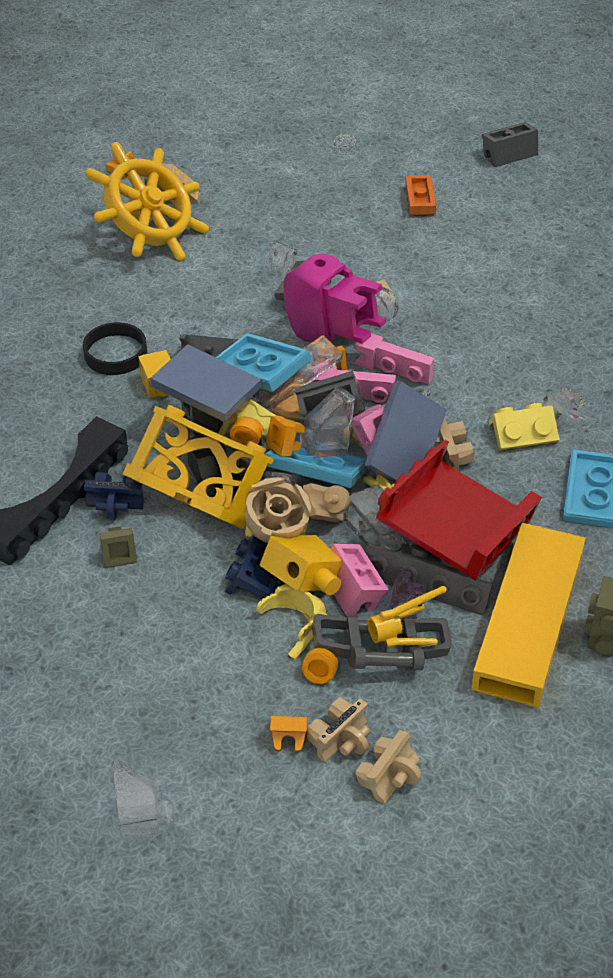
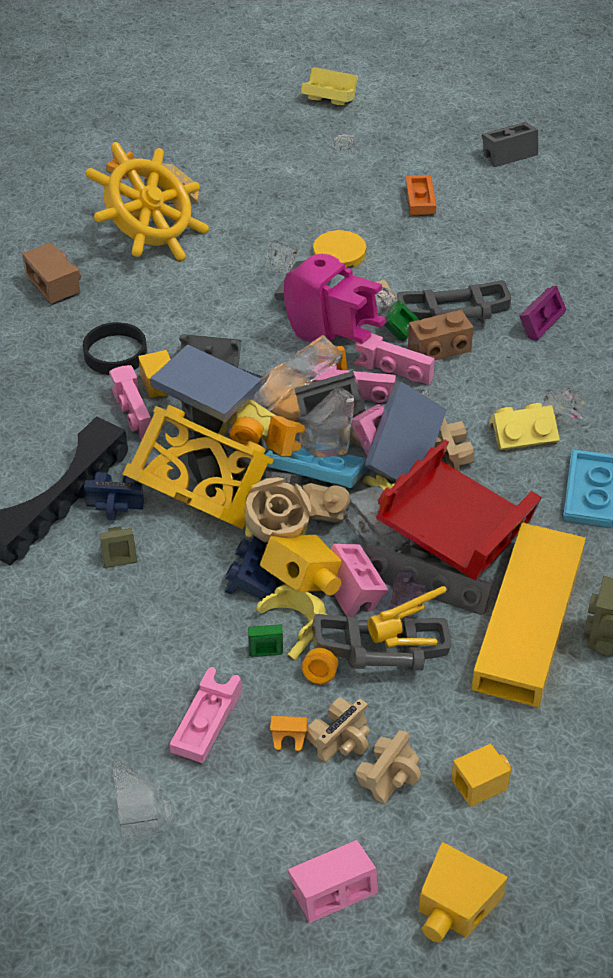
(51, 272): none -> medium nougat brick
(129, 399): none -> bright pink plate
(205, 717): none -> bright pink plate
(265, 640): none -> green tile
(266, 359): medium azure tile -> none
(330, 84): none -> light yellow bracket
(334, 880): none -> bright pink hinge
(343, 245): none -> yellow tile
(398, 320): none -> green tile
(441, 335): none -> medium nougat brick
(458, 893): none -> yellow torso
(480, 310): none -> dark grey bar
(481, 774): none -> yellow brick
(542, 313): none -> magenta plate

